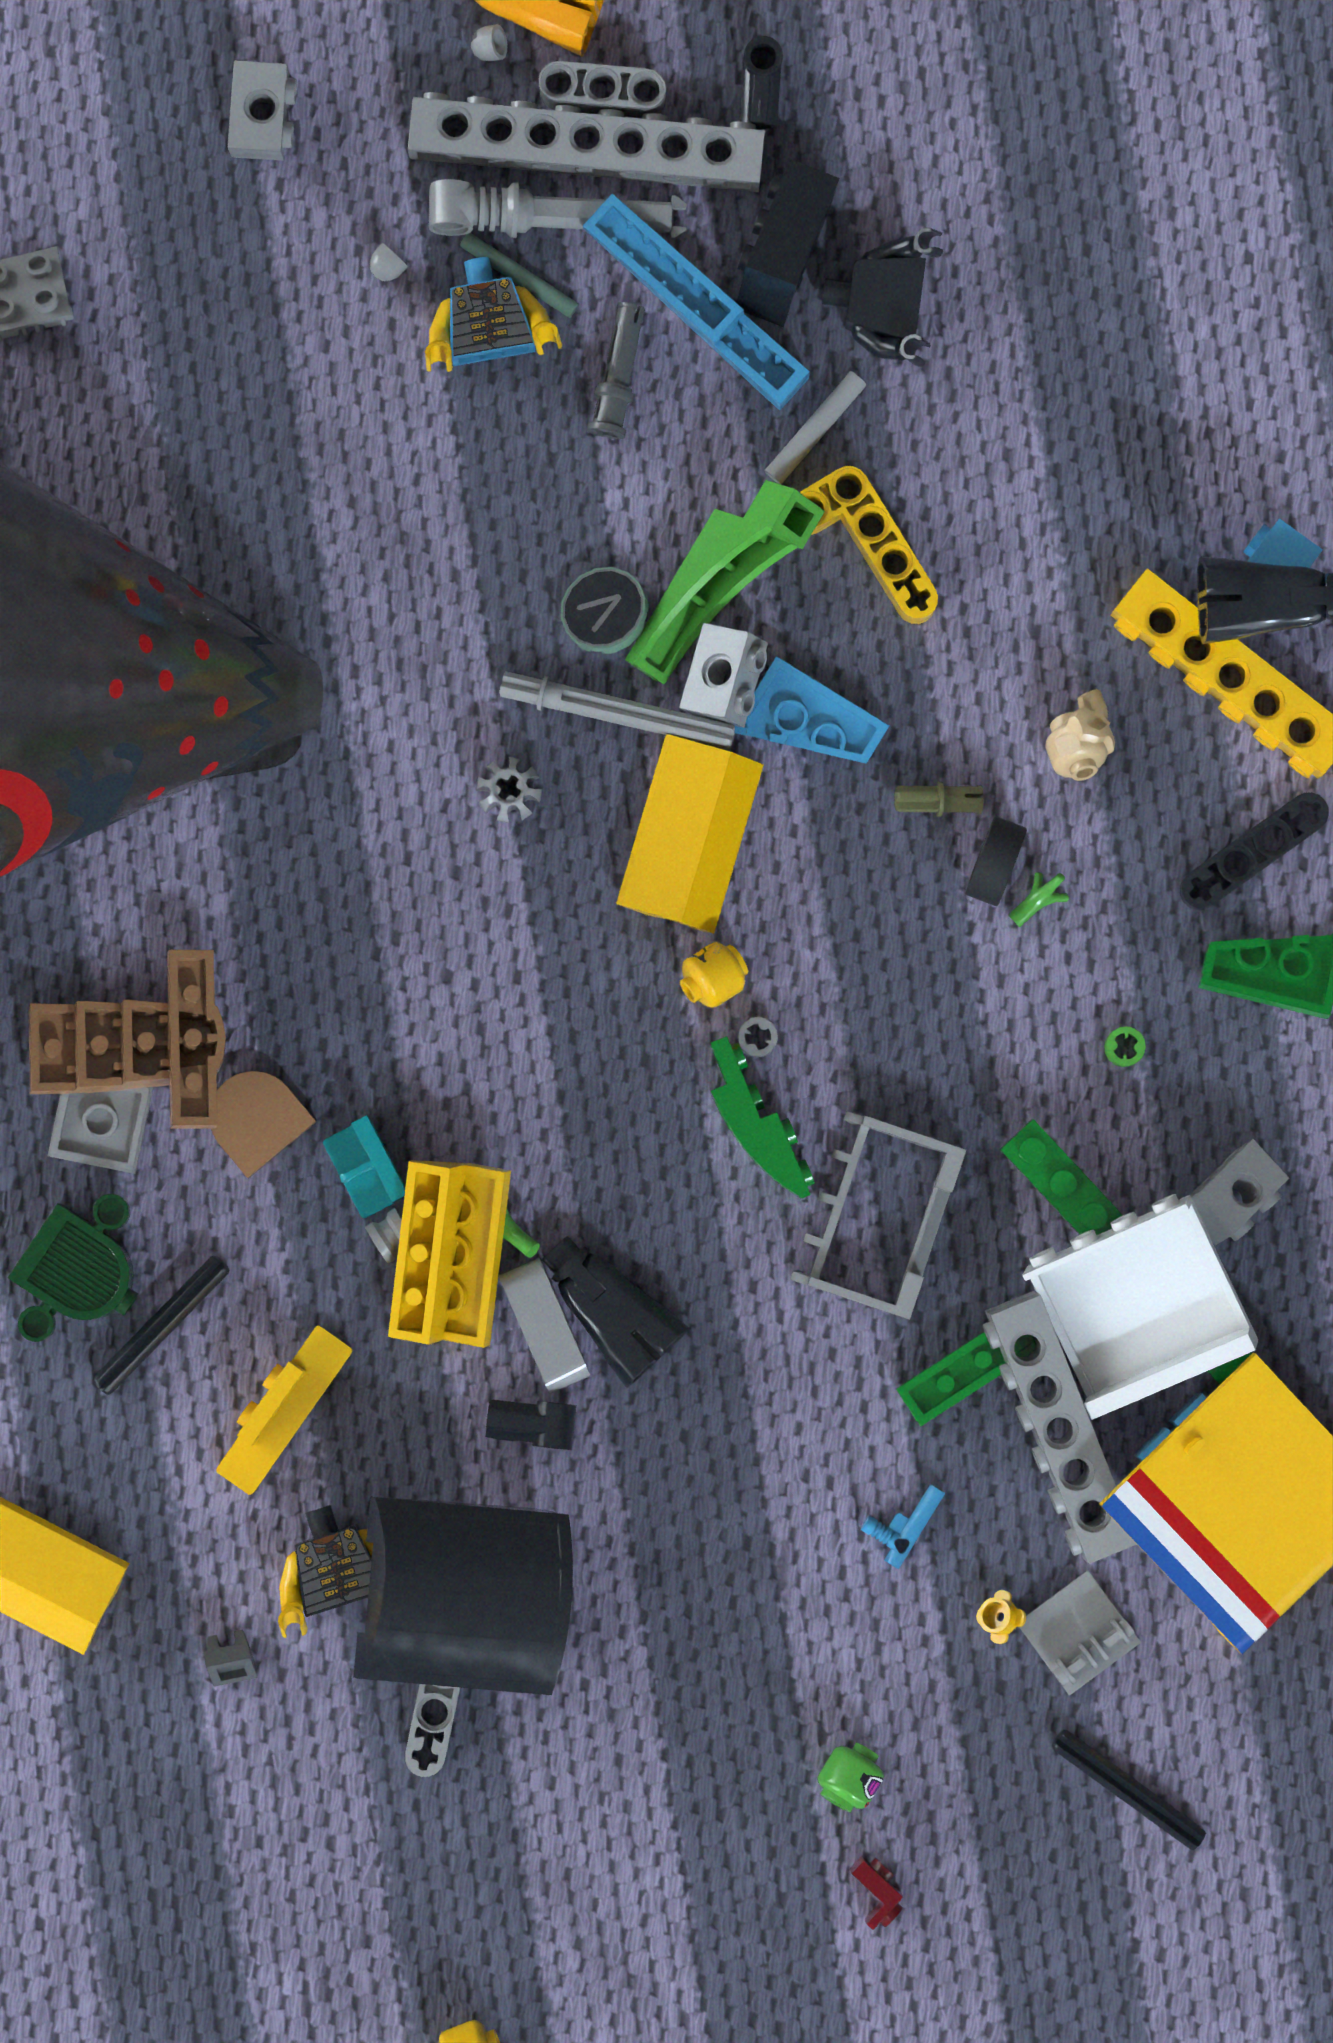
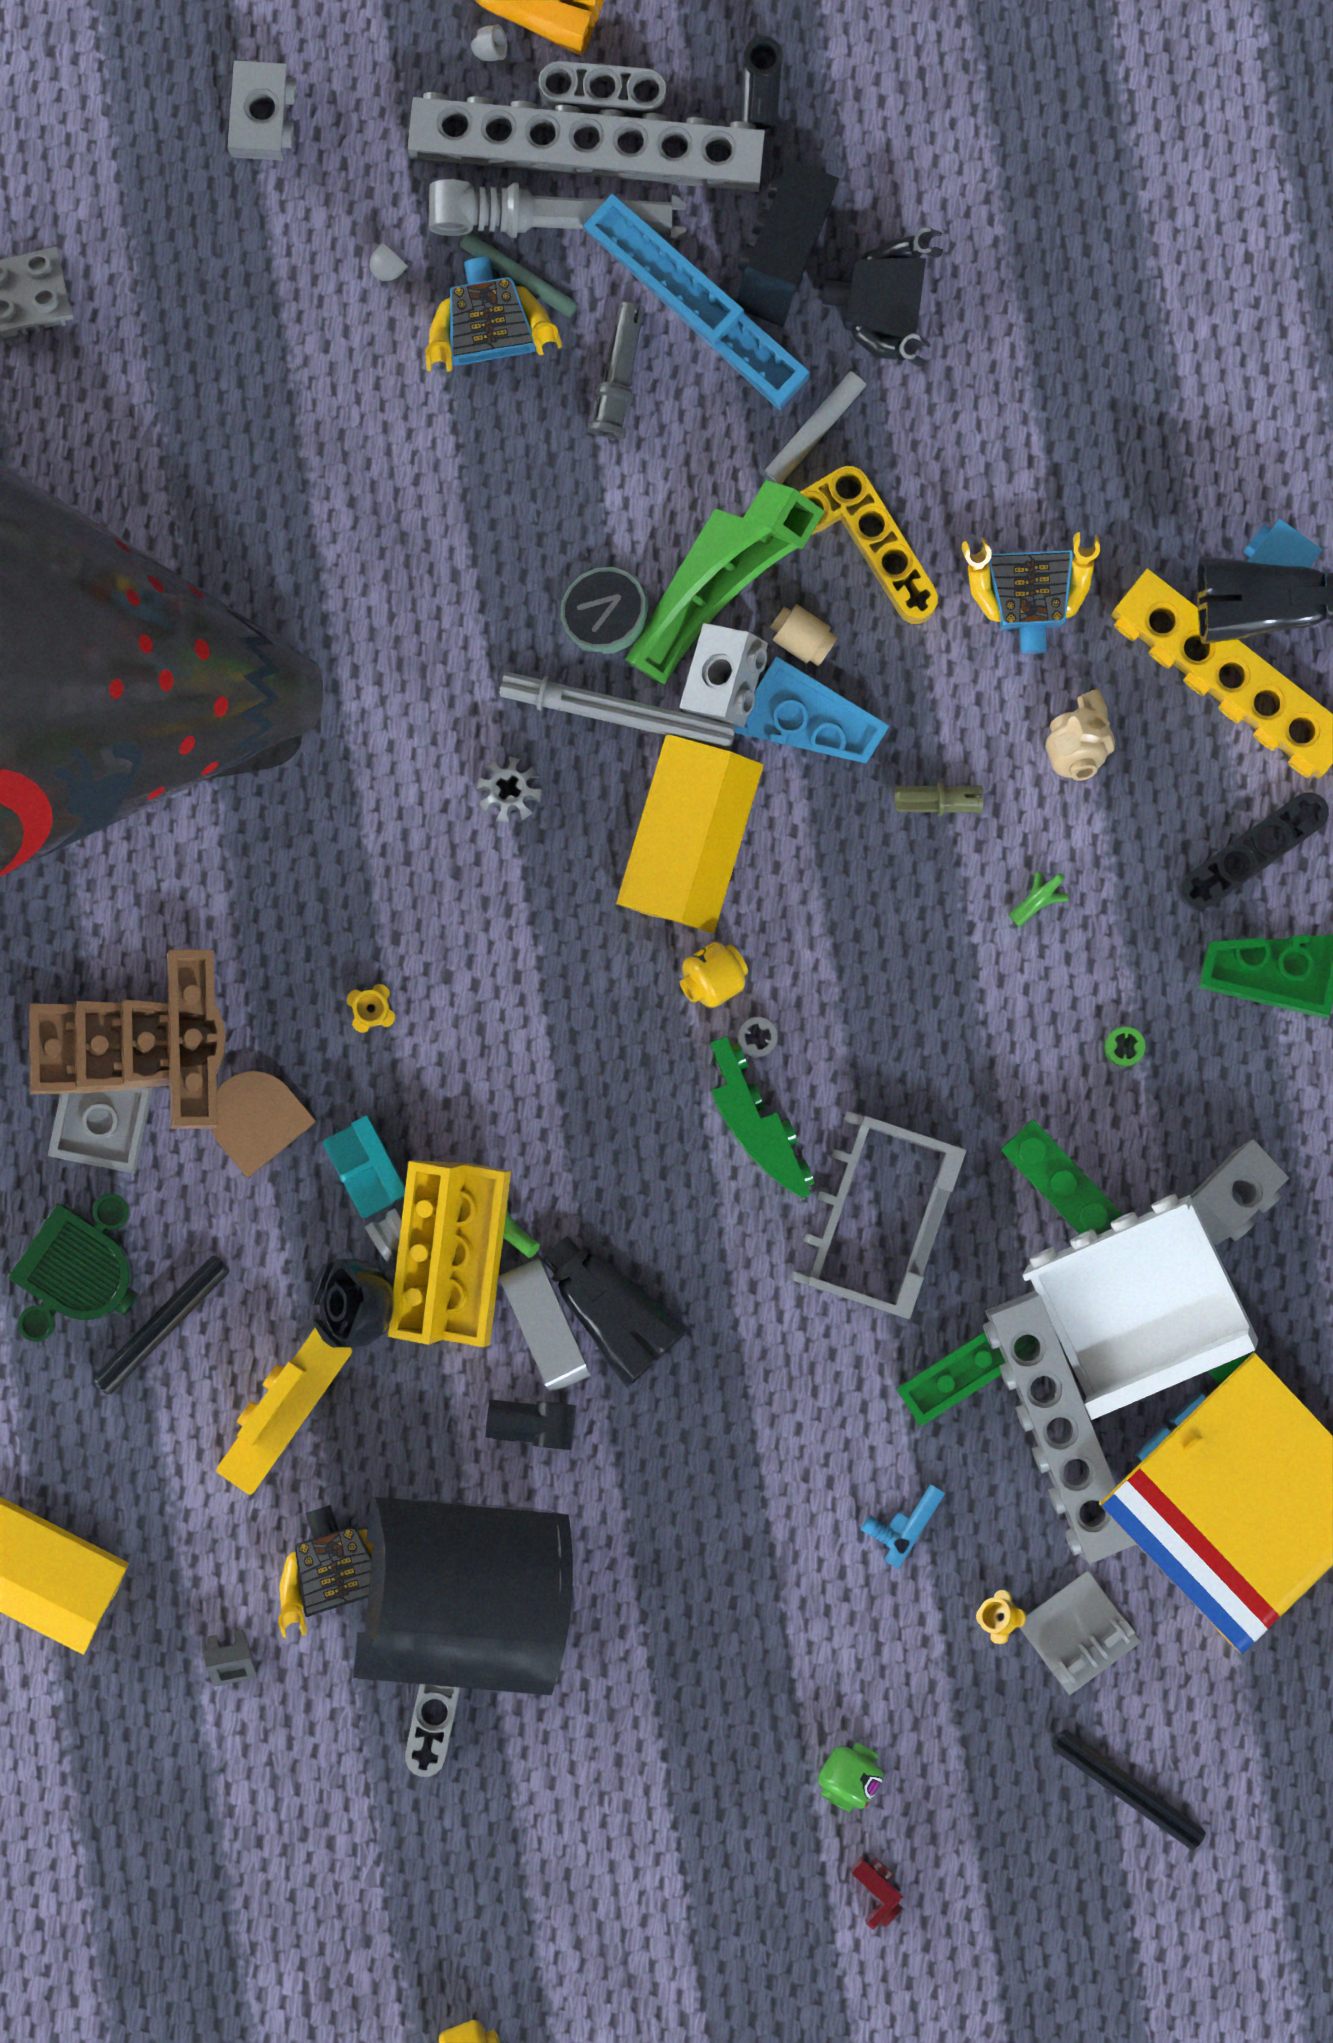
(353, 1303): none -> black cylinder
(379, 998): none -> yellow plate
(803, 634): none -> tan brick
(996, 861): black tyre -> none
(1031, 588): none -> torso

